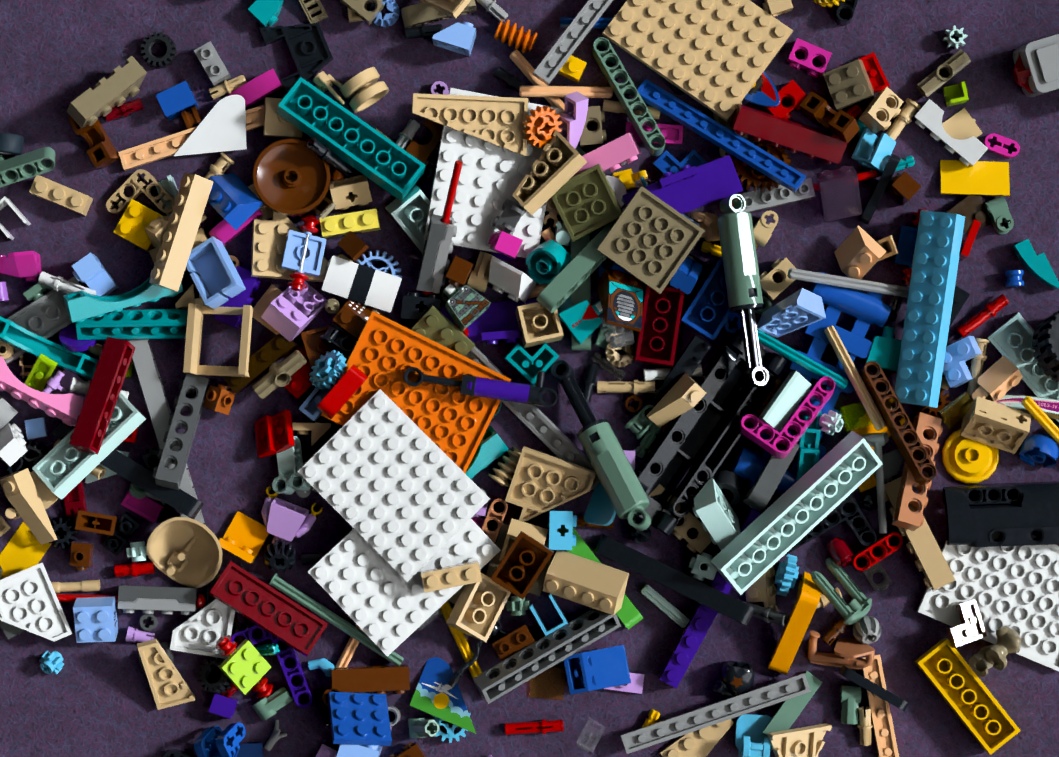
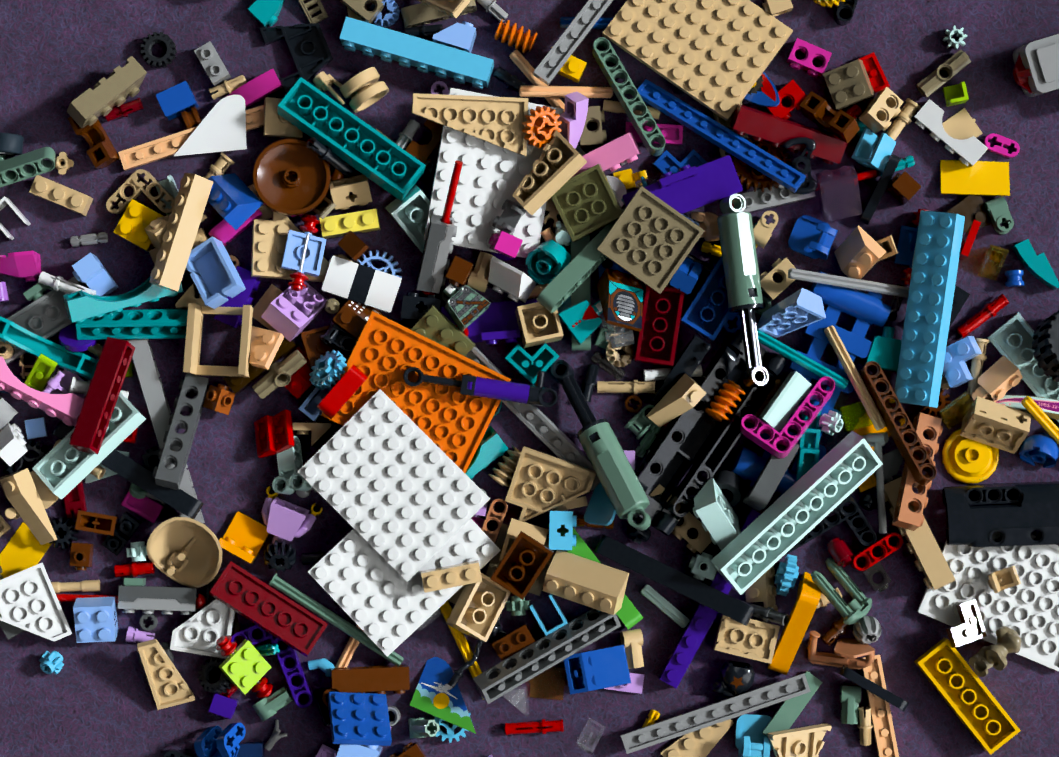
(67, 163): none -> tan plate
(89, 239): none -> light grey axle
(134, 581): none -> sand green tile
(263, 347): none -> light nougat wing
(416, 52): none -> medium azure brick
(519, 698): none -> clear slope
(574, 503): none -> tan beam
(633, 645): none -> tan piece
(725, 401): none -> orange piece
(752, 641): none -> tan piece
(810, 147): none -> black piece
(812, 237): none -> blue piece
(992, 262): none -> clear yellow slope
(1003, 579): none -> tan bracket

